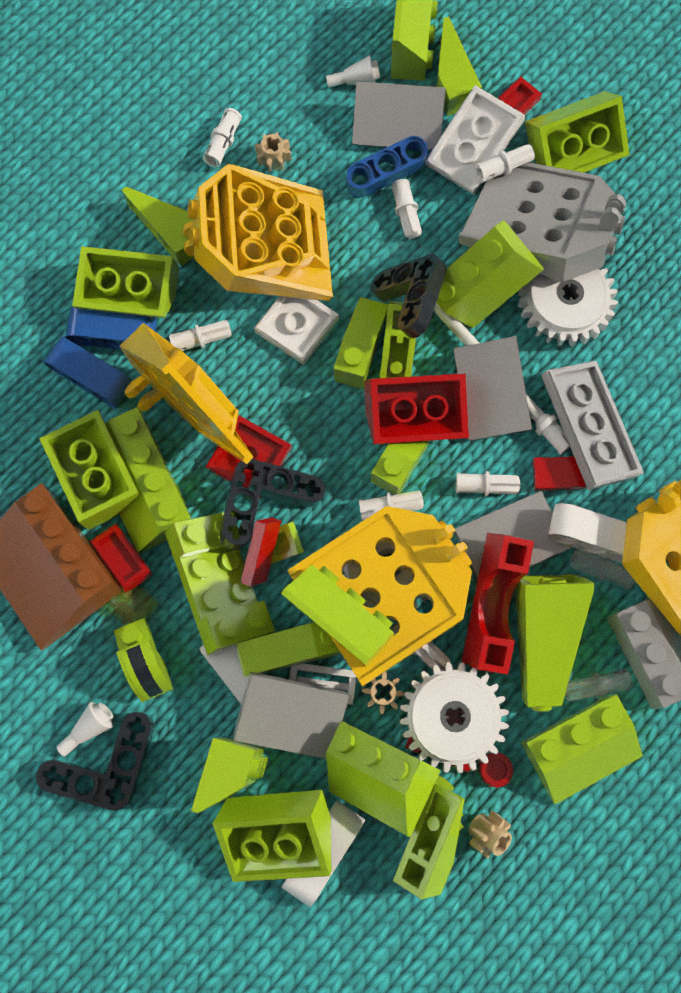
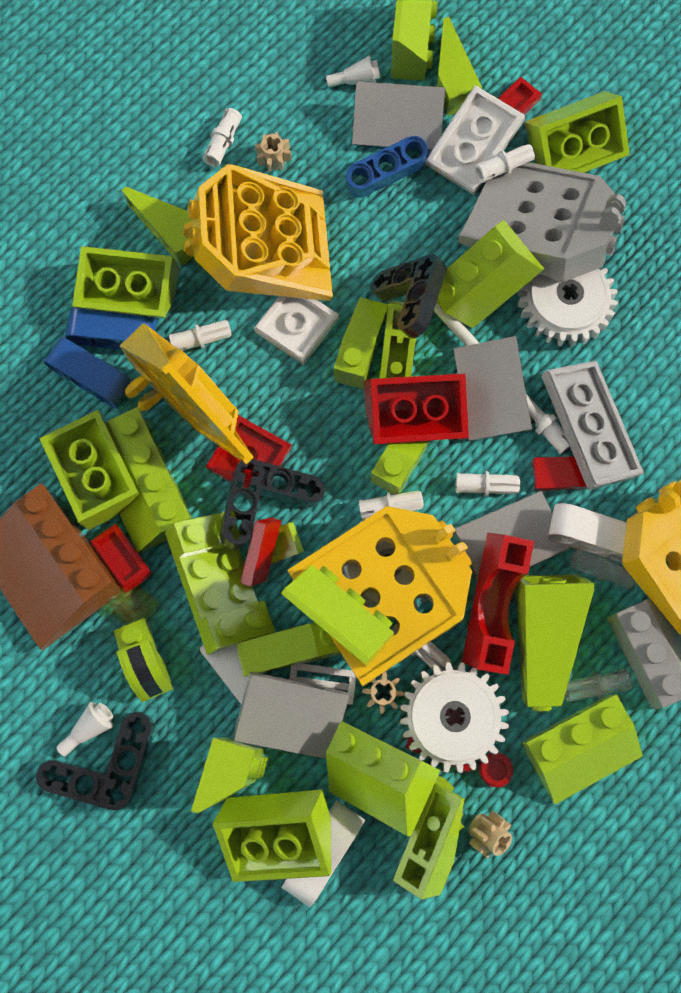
(406, 208): white axle -> none

